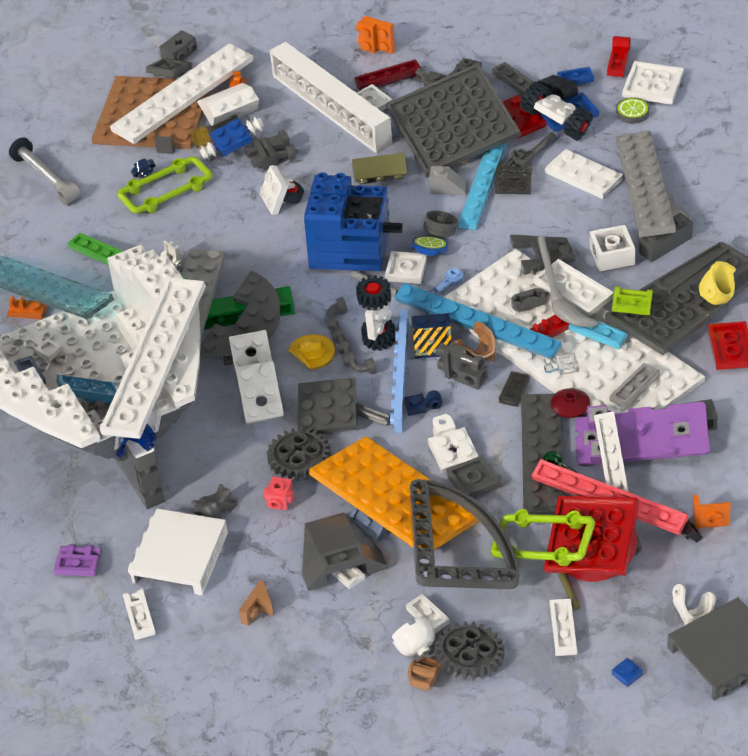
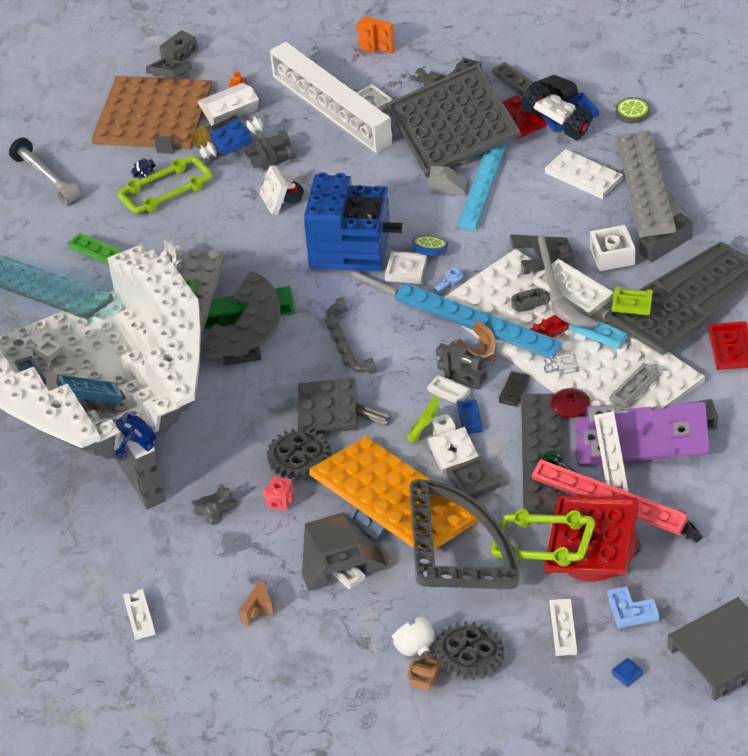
(26, 309): orange plate -> none
(77, 560): medium lavender plate -> none
(152, 358): white plate -> none
(179, 549): white panel -> none
(181, 93): white plate -> none
(256, 377): white bracket -> none
(313, 350): yellow hat -> none
(378, 329): black plate -> none
(379, 167): olive slope -> none
(387, 75): dark red plate -> none
(399, 375): light blue plate -> none
(418, 404): dark blue plate -> none
(423, 607): white plate -> none
(424, 420): none -> lime plate
(429, 333): slope -> none
(440, 223): dark grey wheel -> none
(448, 389): none -> white tile
(469, 416): none -> blue tile
(513, 183): clear smoke plate -> none
(520, 158): dark grey piece -> none
(569, 590): olive bar -> none
(578, 76): blue plate -> none
(618, 56): red plate -> none
(629, 613): none -> light blue plate
(653, 82): white plate -> none
(705, 606): white helmet -> none
(710, 514): orange piece -> none
(718, 283): light yellow helmet -> none

